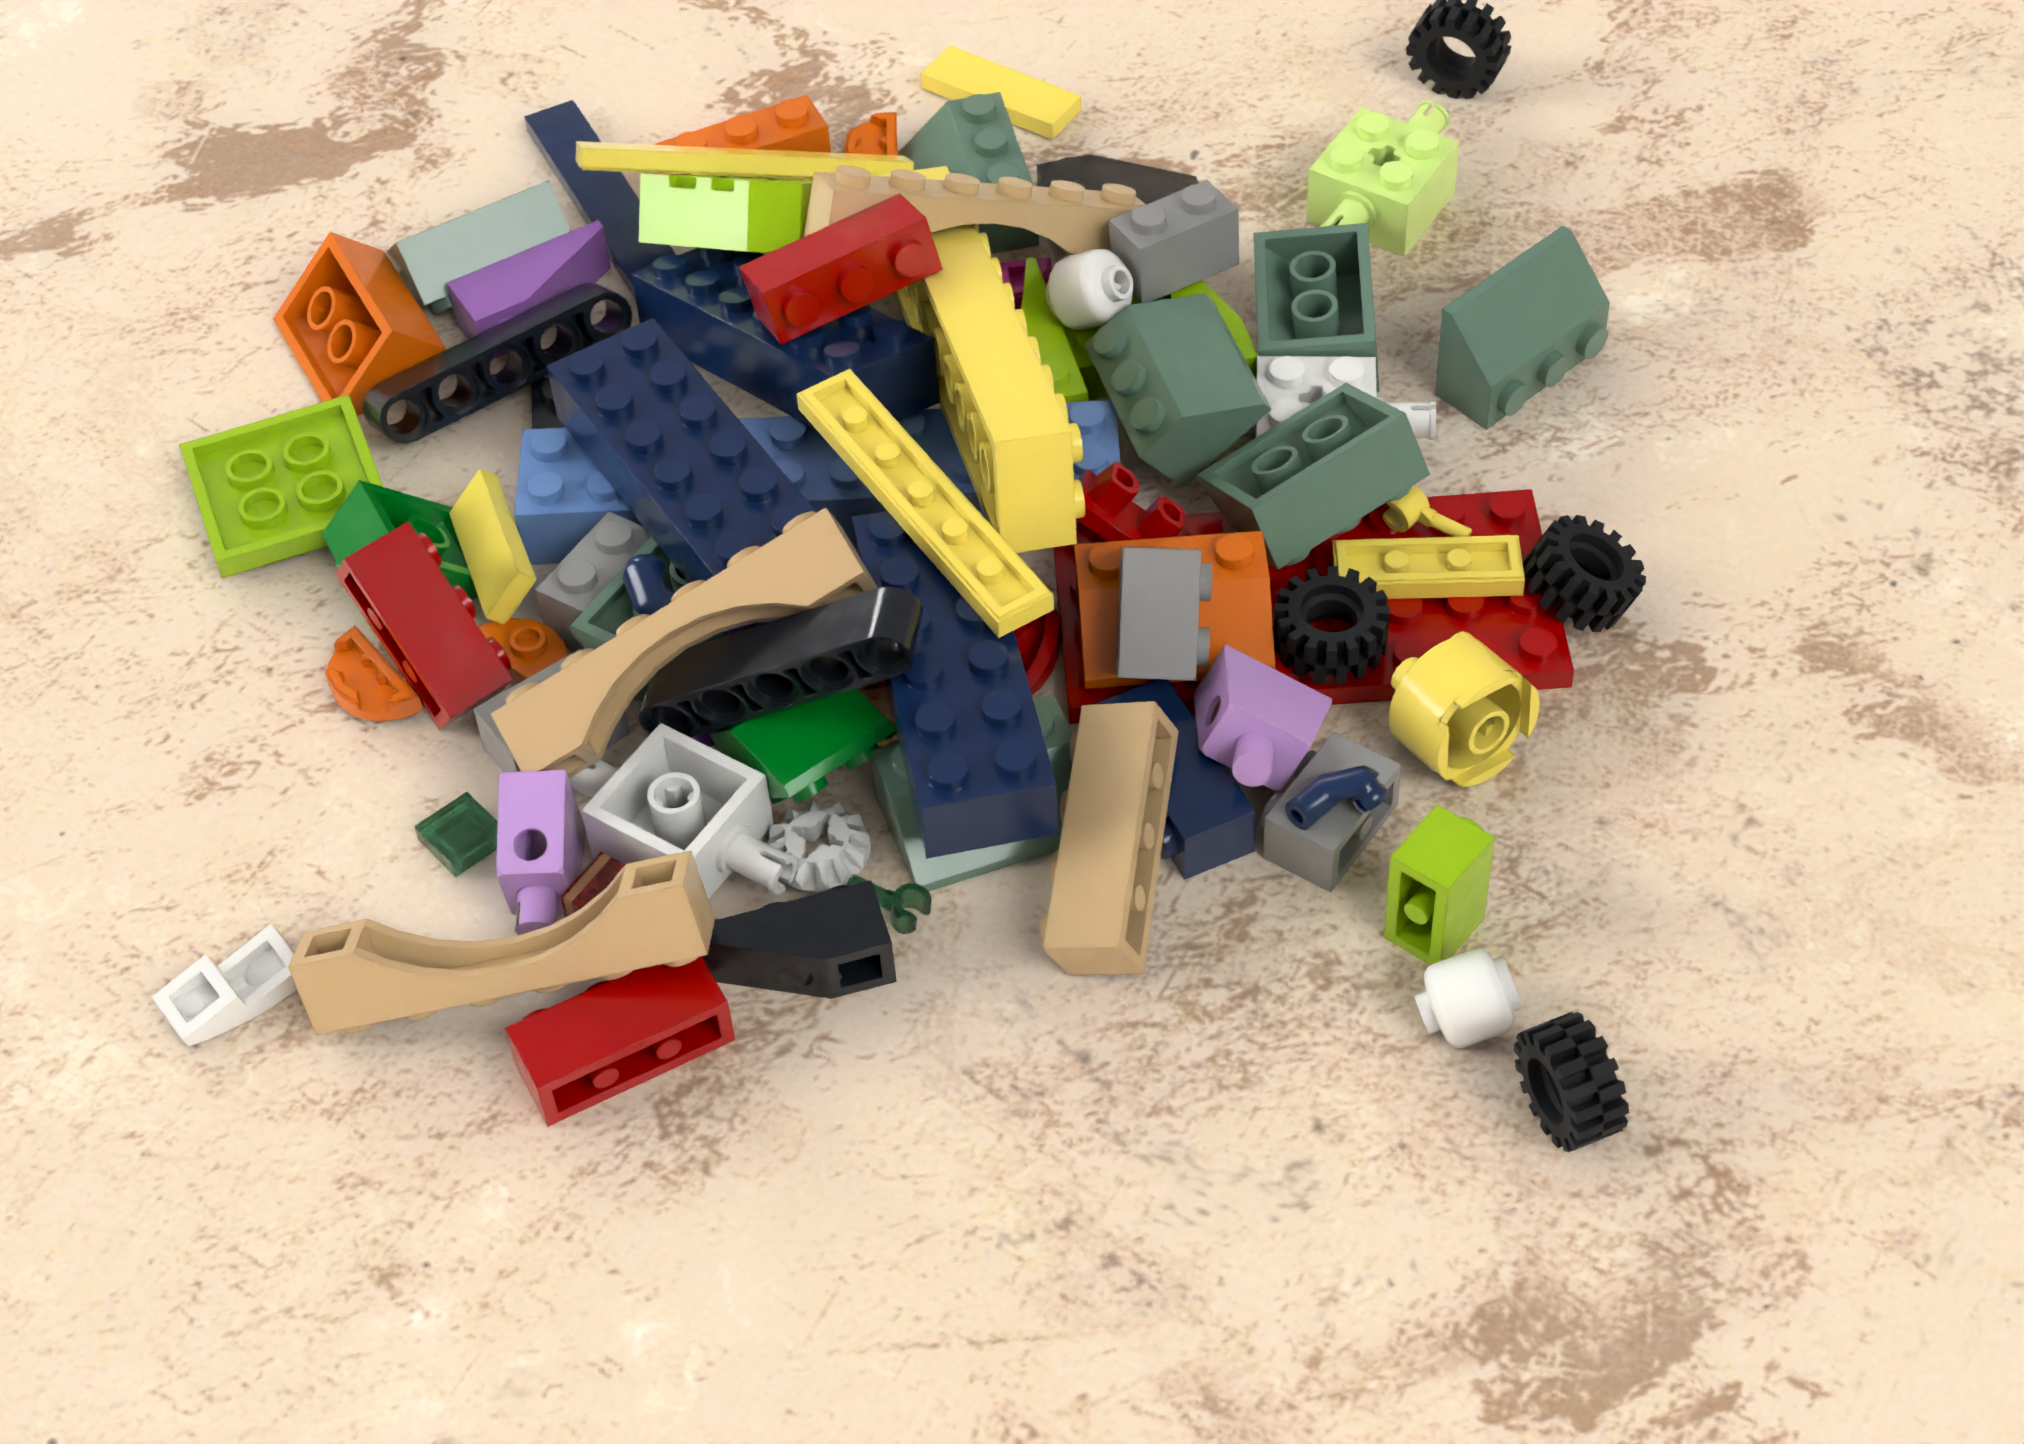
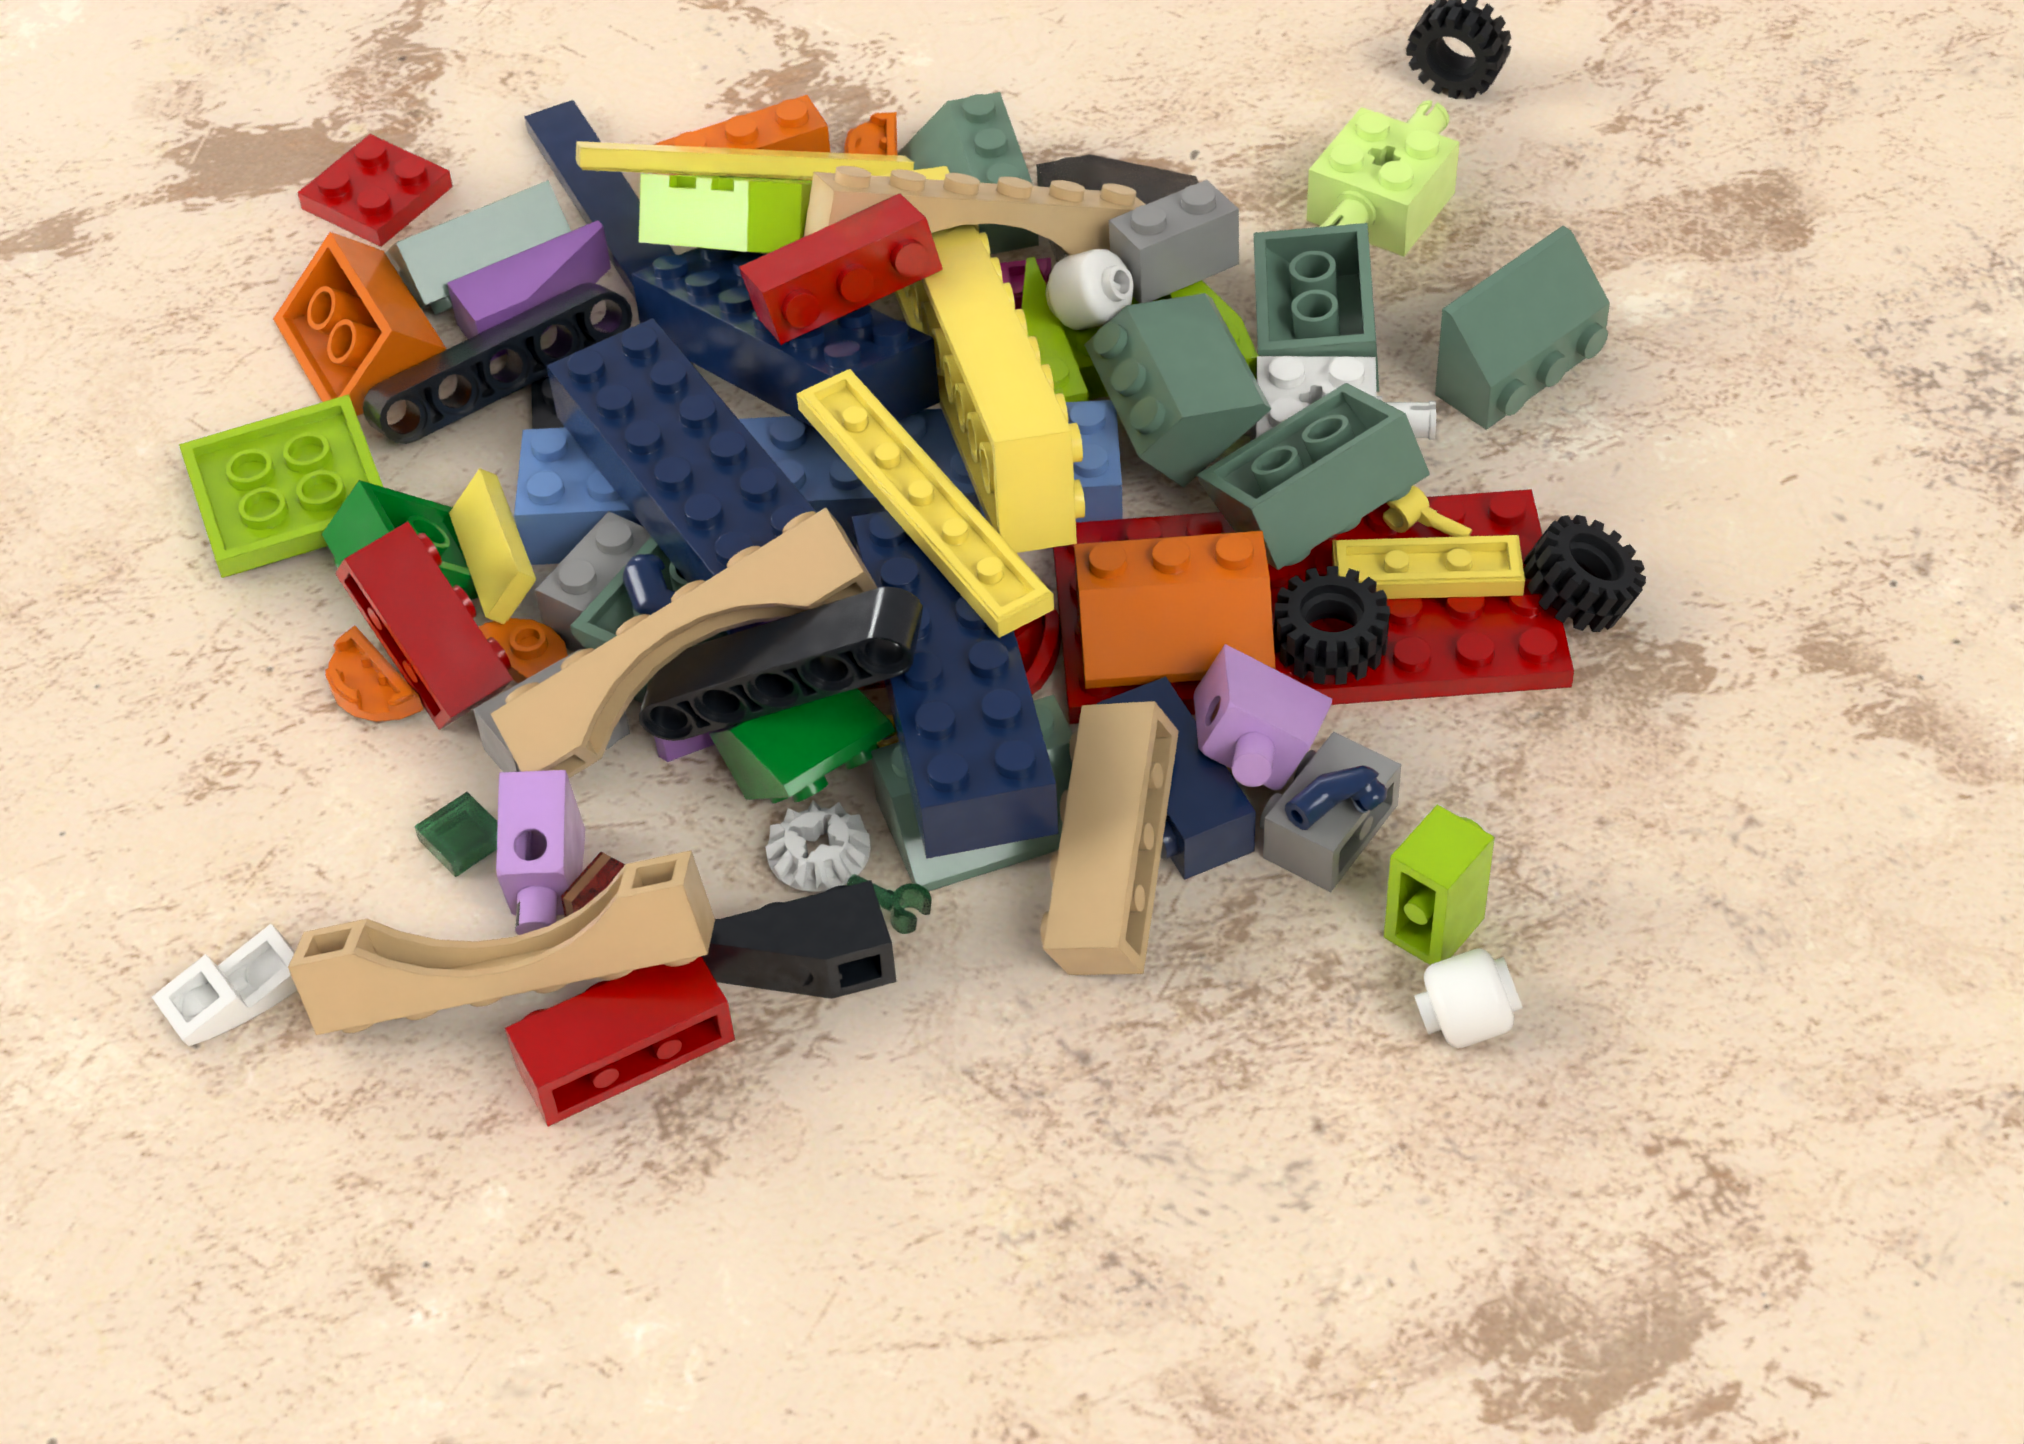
(375, 190): none -> red plate
(683, 799): white brick -> none
(1028, 100): light yellow tile -> none
(1113, 515): red hips -> none
(1161, 613): light grey brick -> none
(1461, 709): light yellow brick -> none
(1571, 1081): black tyre -> none

